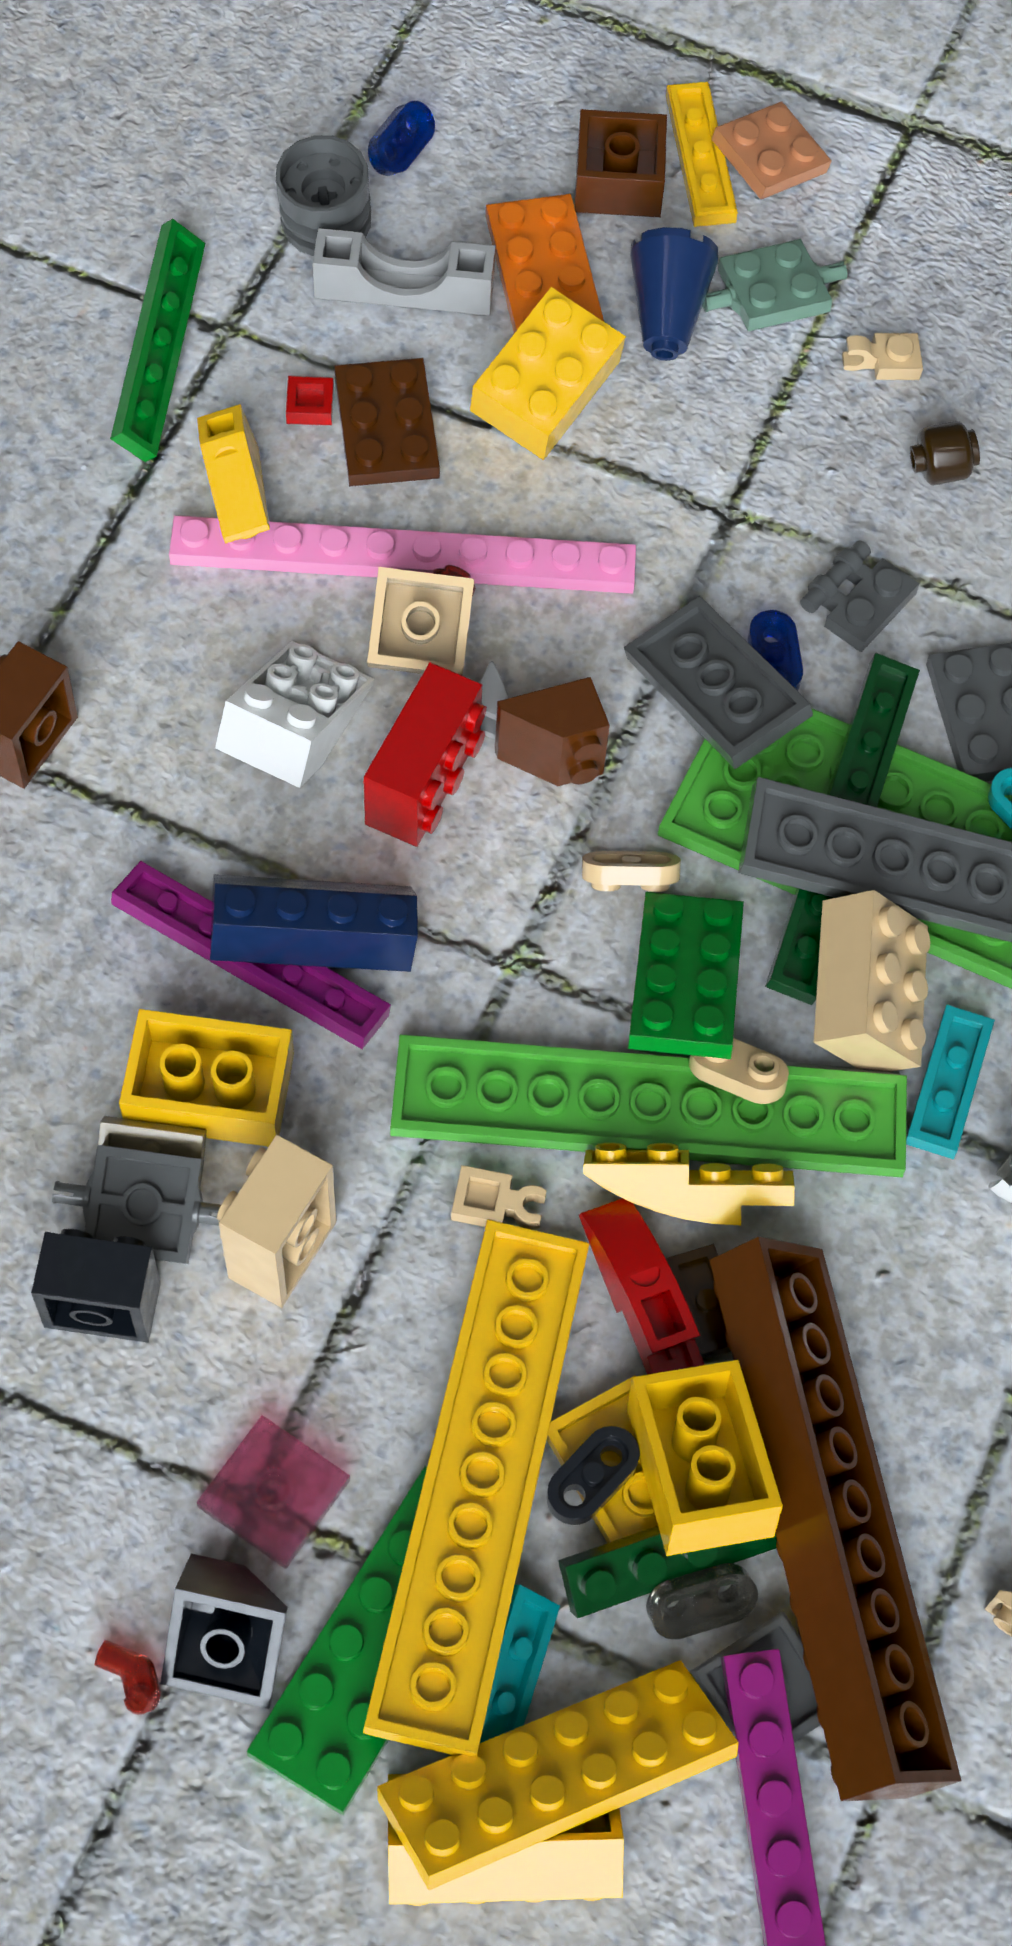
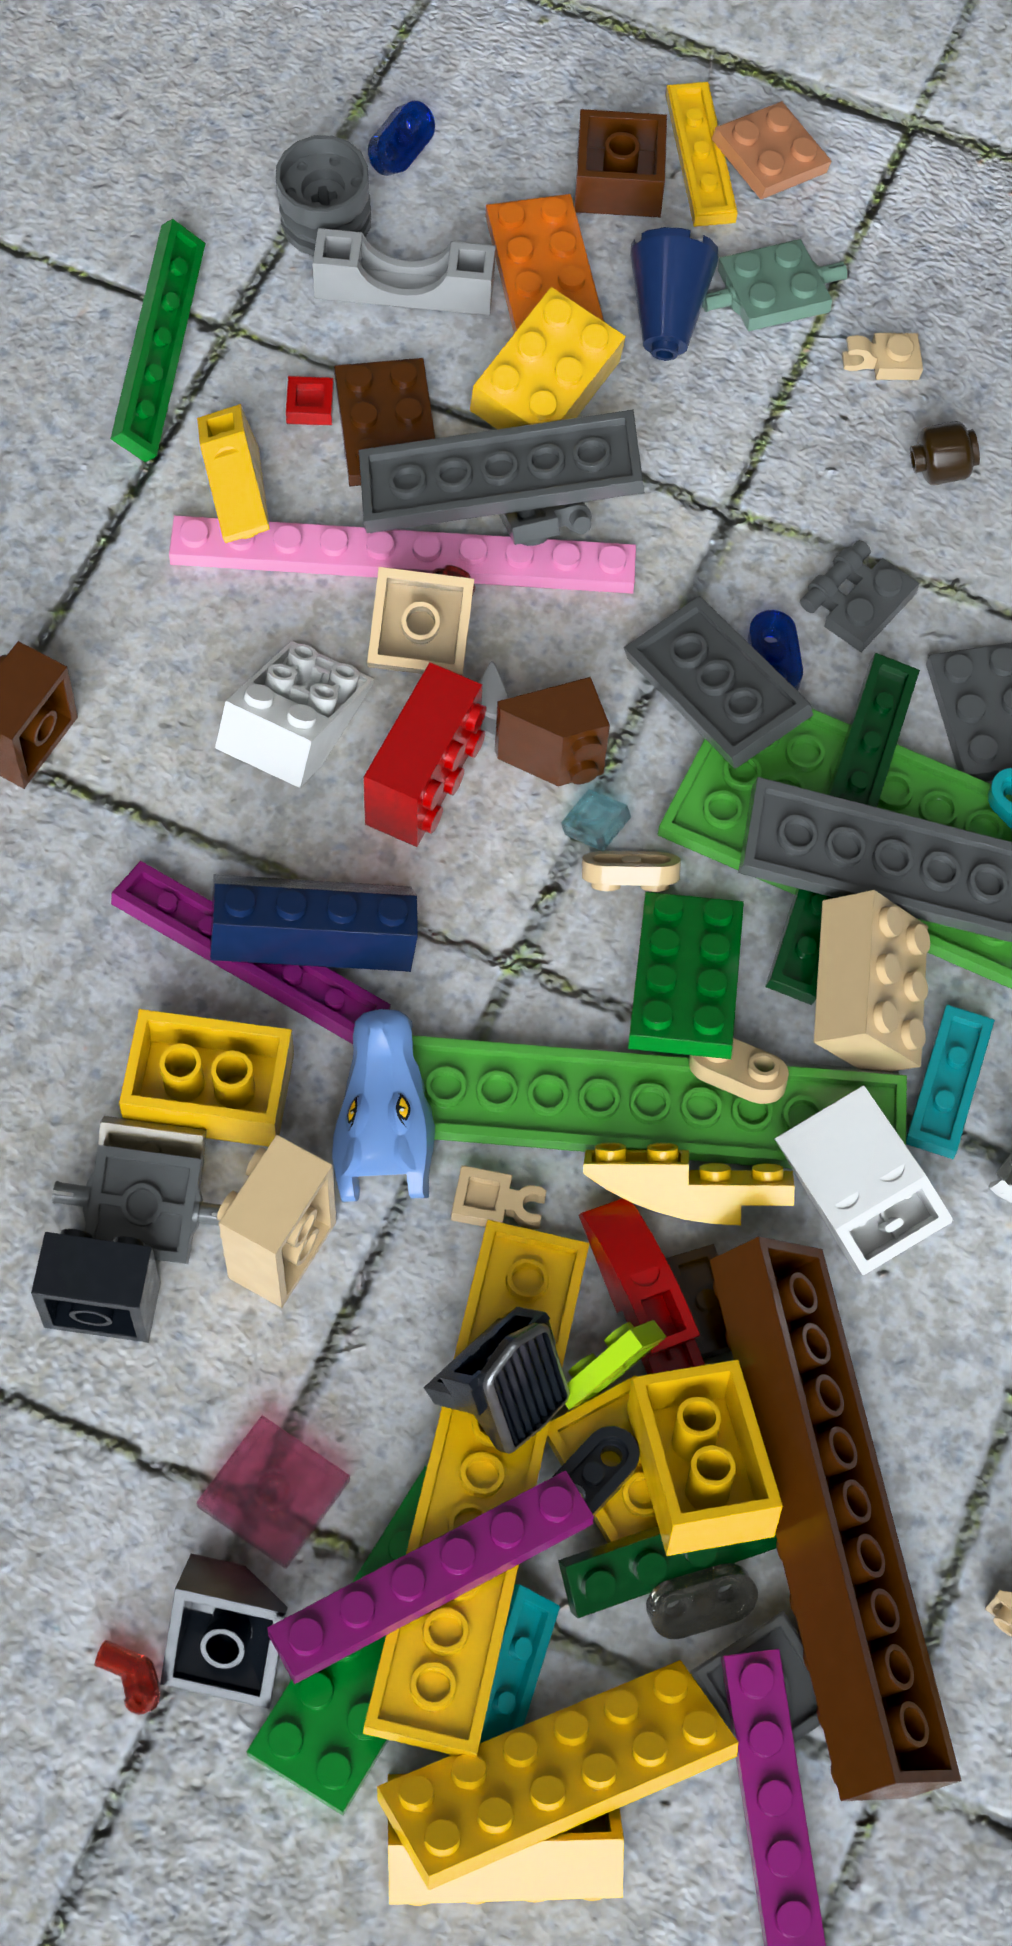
(384, 1112): none -> medium blue animal
(429, 1576): none -> magenta plate
(500, 471): none -> dark grey plate
(506, 1379): none -> black piece
(536, 525): none -> dark grey plate
(596, 820): none -> clear light blue plate
(624, 1350): none -> lime plate
(863, 1181): none -> white slope

